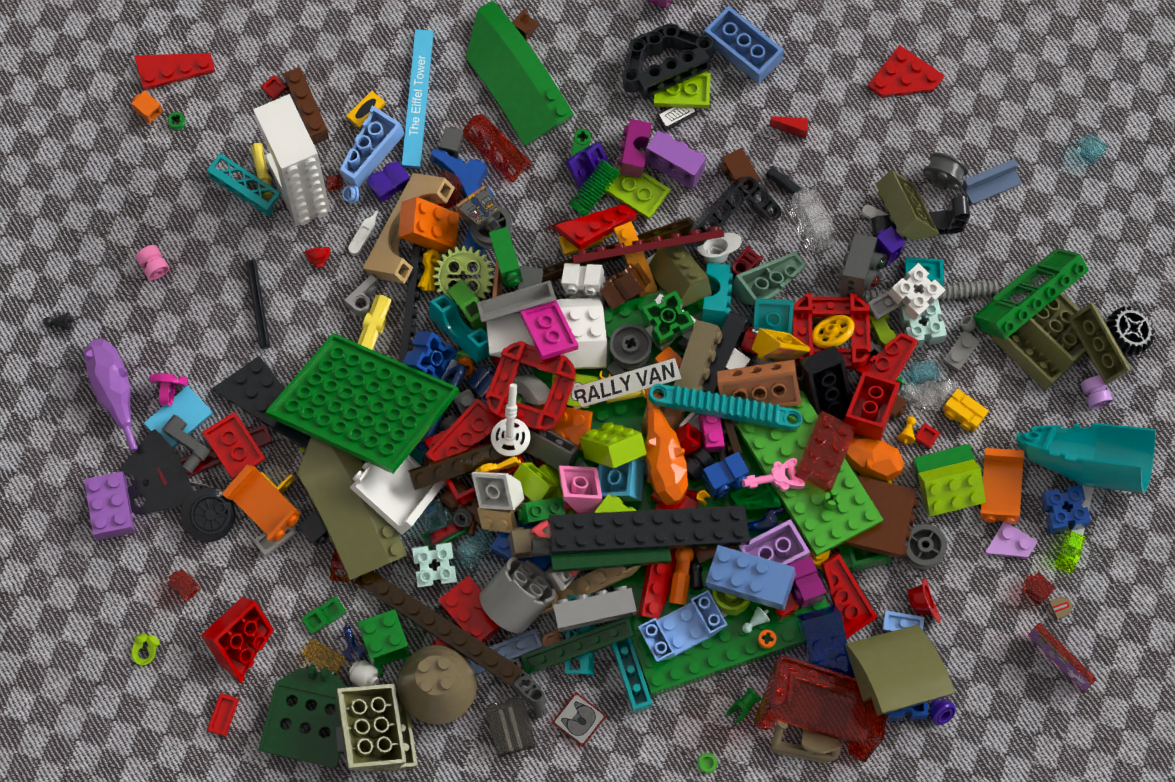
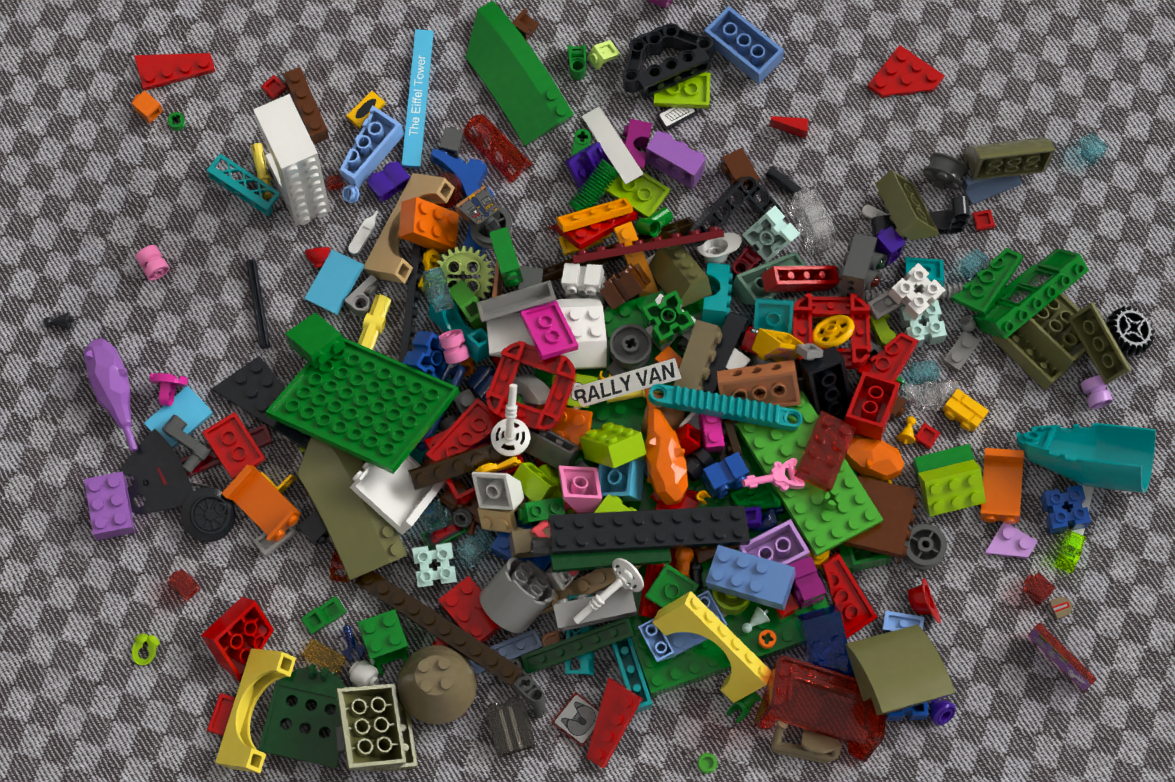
(261, 670): none -> light yellow arch
(315, 340): none -> green brick
(334, 282): none -> medium azure tile
(437, 289): none -> clear light blue arch
(454, 348): none -> bright pink wheel
(577, 58): none -> green piece
(594, 214): none -> light orange tile
(602, 53): none -> yellowish green bracket
(612, 145): none -> white sticker
(612, 720): none -> red wing
(621, 580): none -> white dish
(654, 223): none -> green piece
(669, 586): none -> green tile
(692, 616): none -> light yellow arch
(754, 517): none -> dark purple plate
(771, 234): none -> light aqua brick
(800, 278): none -> red brick
(809, 351): none -> light grey plate
(973, 264): none -> clear light blue brick
(983, 220): none -> red tile
(988, 283): none -> green wing
(1008, 158): none -> olive slope

